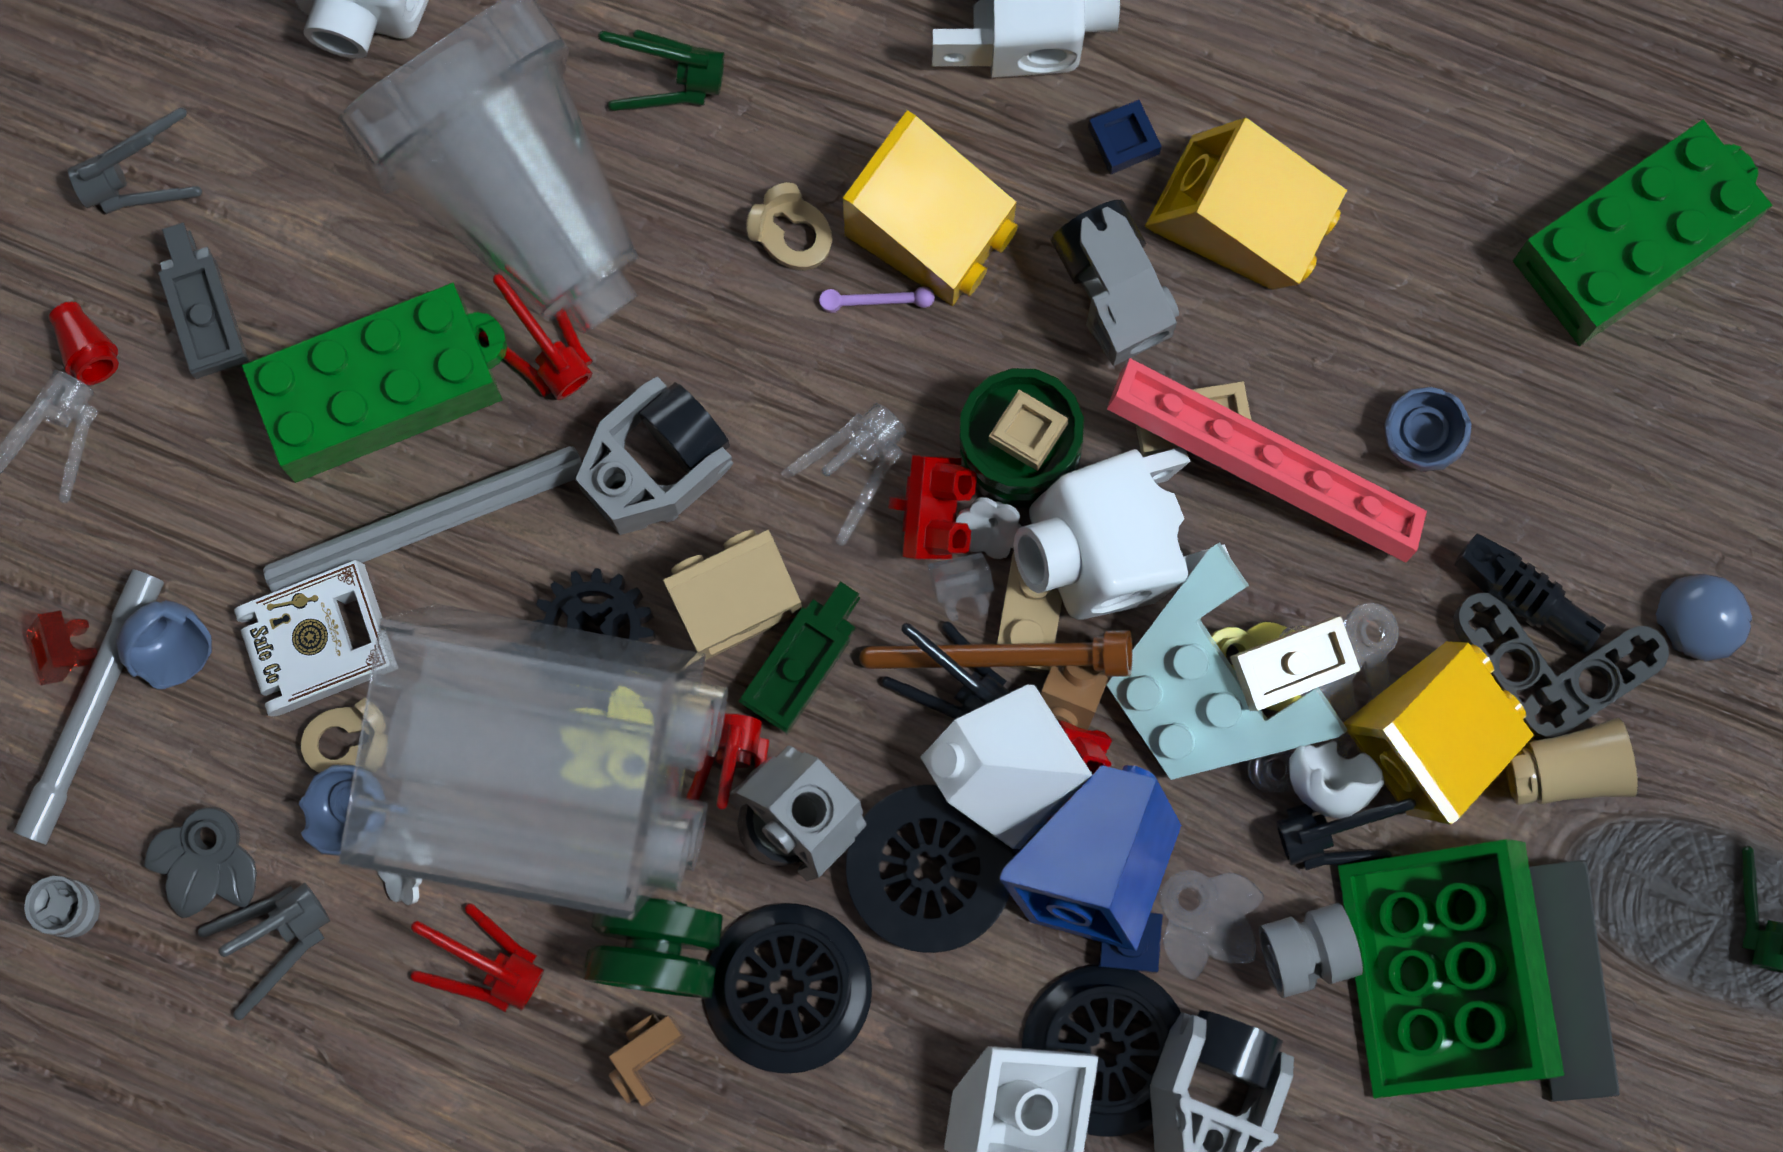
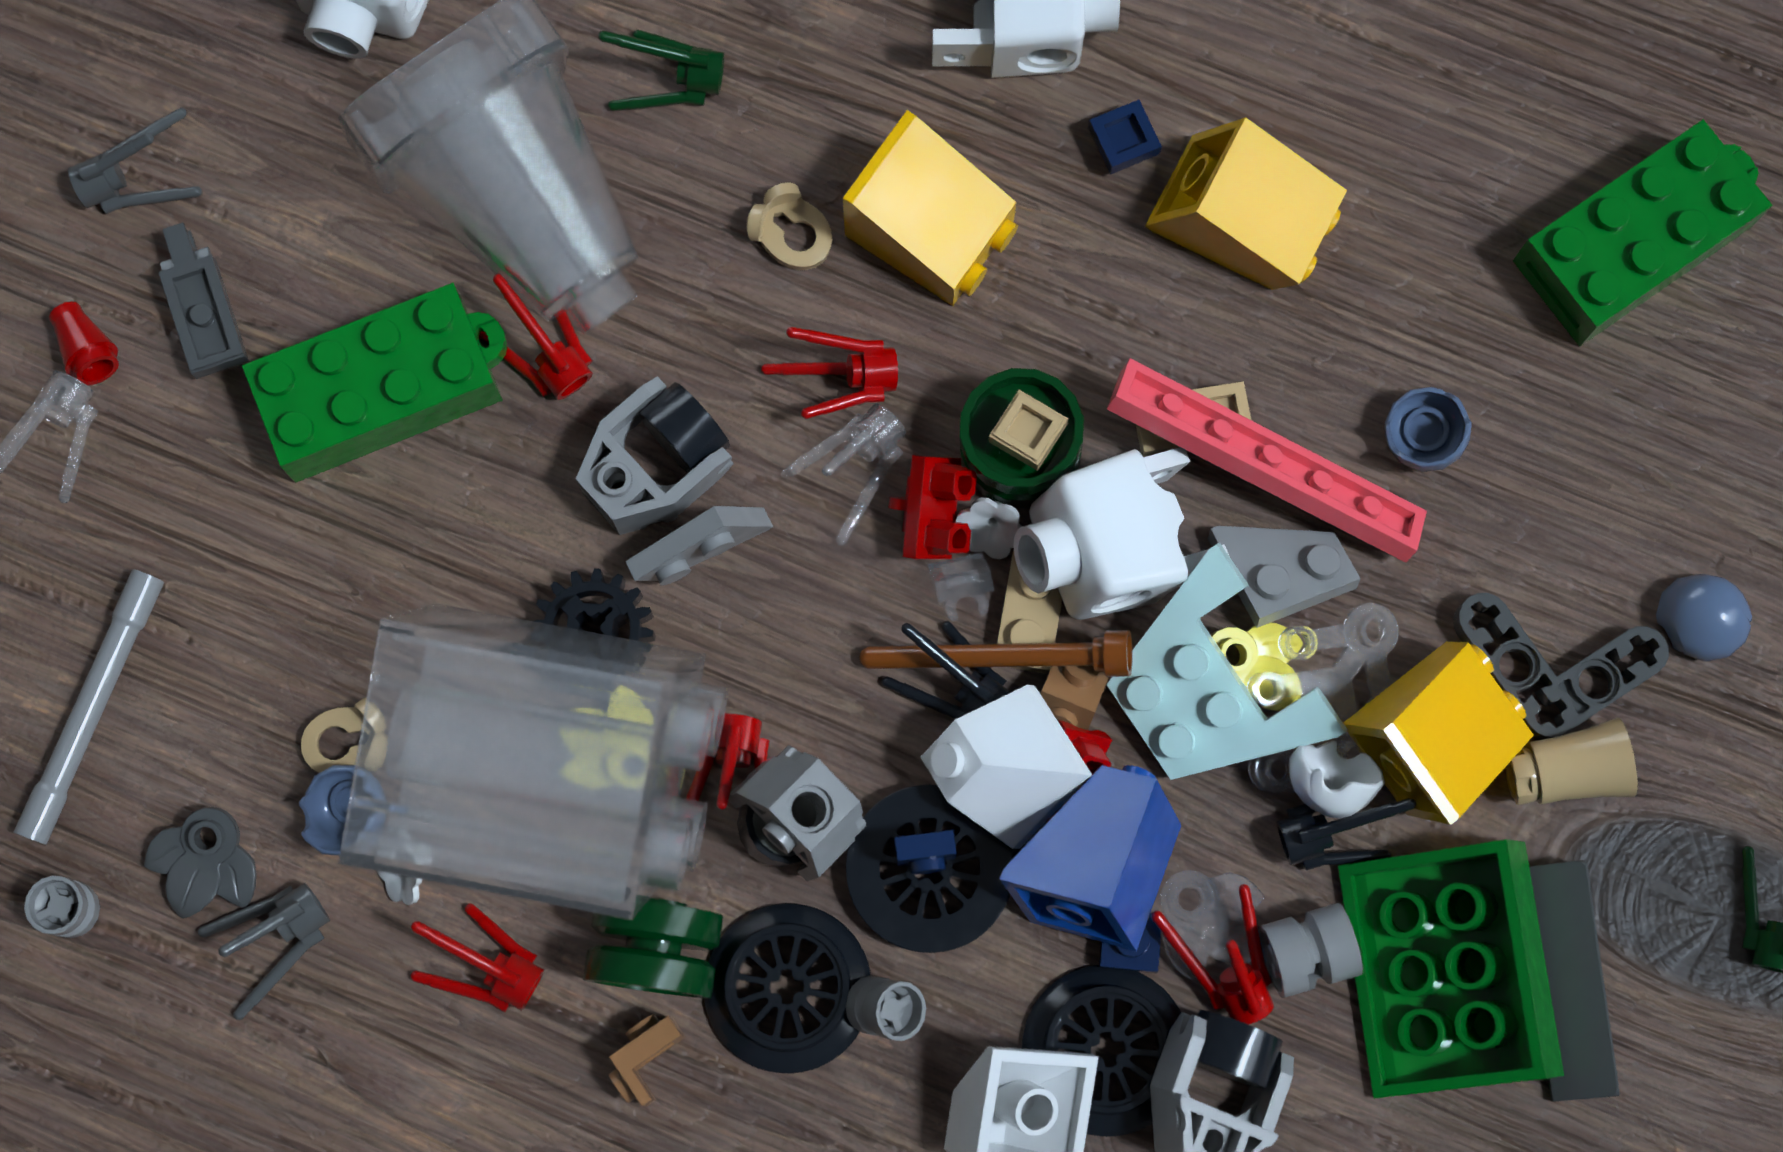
(52, 648): clear red tile -> none
(164, 644): sand blue hair -> none
(303, 641): white container -> none
(427, 518): light grey axle -> none
(697, 541): none -> light grey wing
(733, 593): tan slope -> none
(802, 660): dark green hinge -> none
(832, 301): lavender hinge -> none
(871, 369): none -> red plant
(886, 1008): none -> light grey wheel
(925, 851): none -> dark blue plate
(1127, 300): light grey piece -> none
(1242, 985): none -> red plant
(1286, 568): none -> light grey wing
(1295, 663): plate -> none
(1527, 591): black hinge -> none

